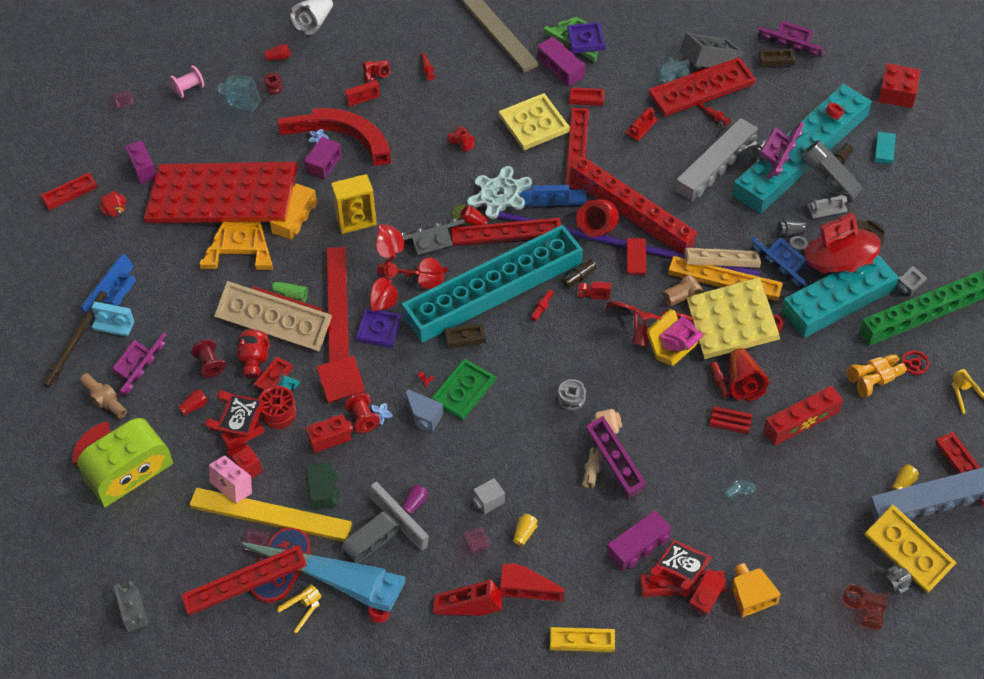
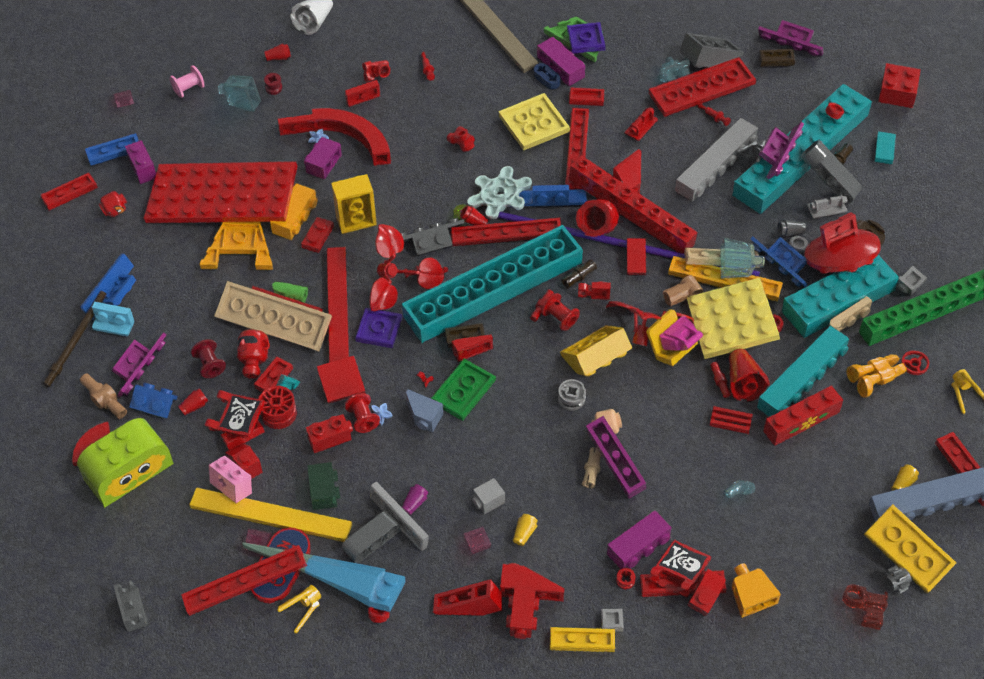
(109, 150): none -> blue plate
(151, 400): none -> blue bracket
(317, 235): none -> red plate
(471, 346): none -> red slope
(522, 617): none -> red brick
(545, 75): none -> dark blue beam
(560, 312): none -> red hose
(597, 350): none -> yellow slope
(612, 619): none -> light grey tile
(625, 572): none -> red bush
(630, 171): none -> red slope
(738, 259): none -> clear light blue torso
(804, 372): none -> teal brick
(850, 315): none -> tan plate

